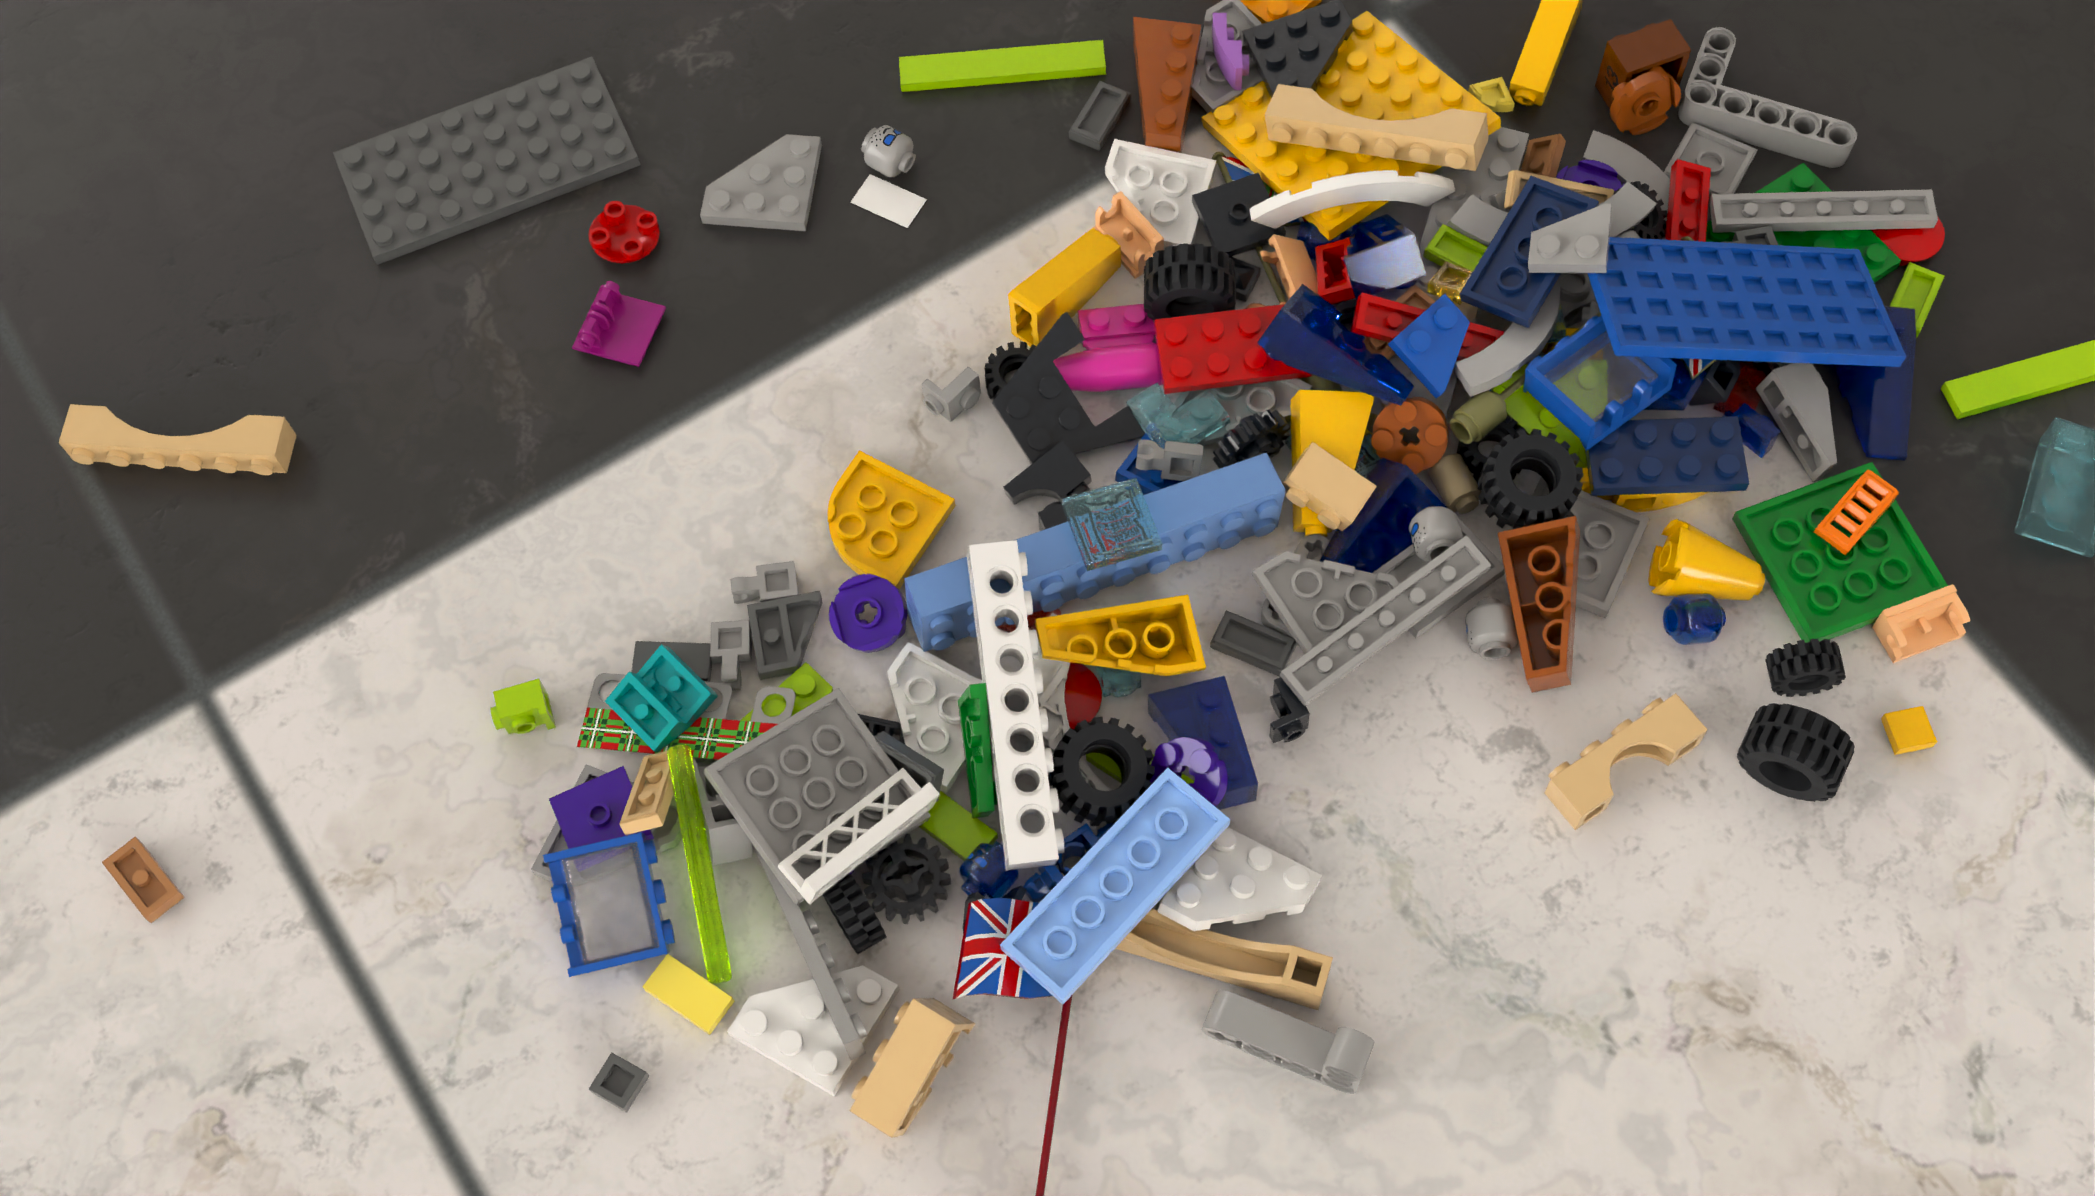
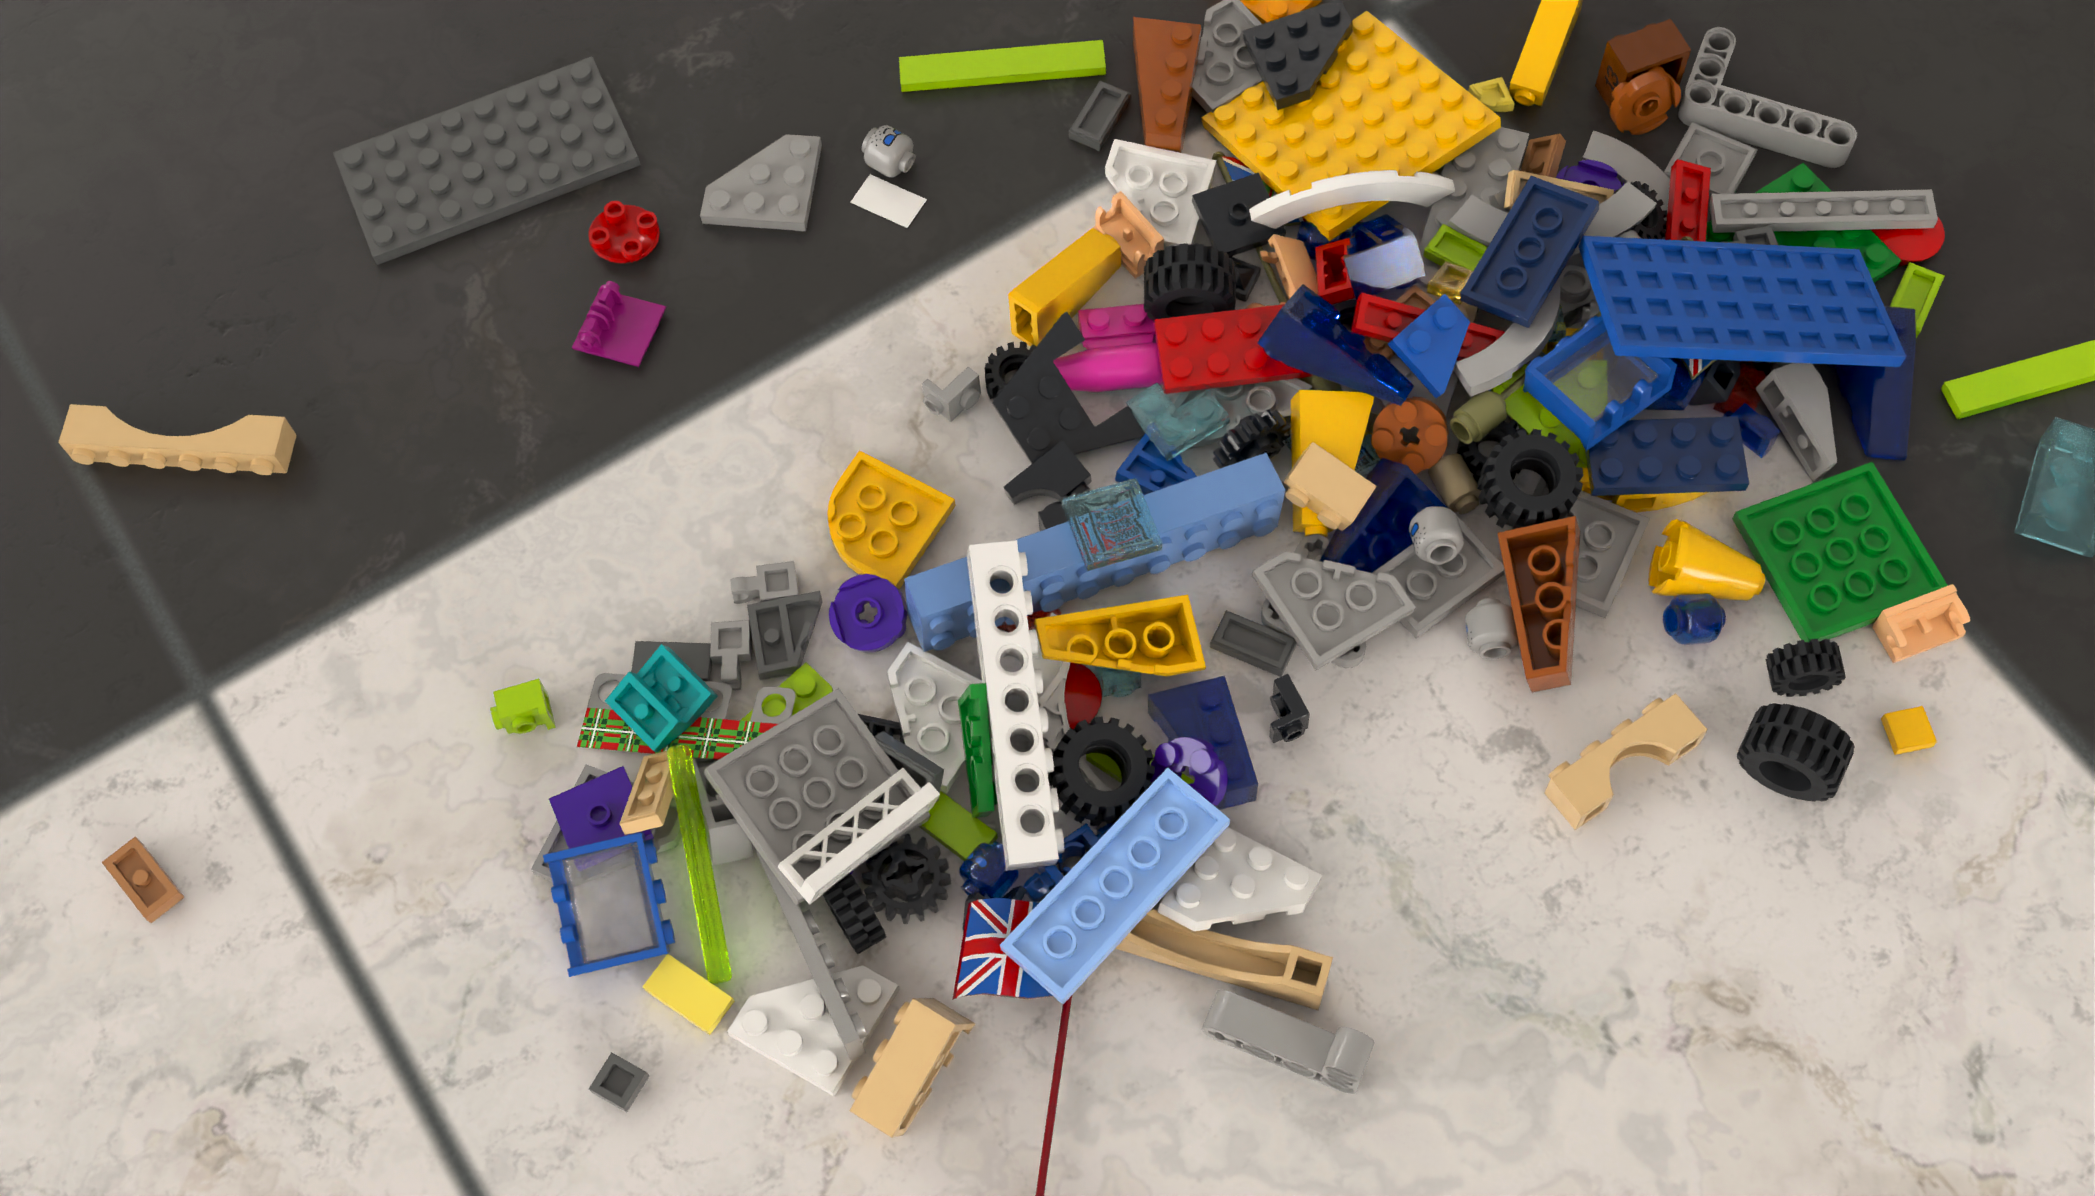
(1177, 460): light grey plate -> none
(1228, 52): medium lavender slope -> none
(1385, 620): light grey plate -> none
(1443, 139): tan arch -> none
(1573, 244): light grey wing -> none
(1869, 491): orange slope -> none

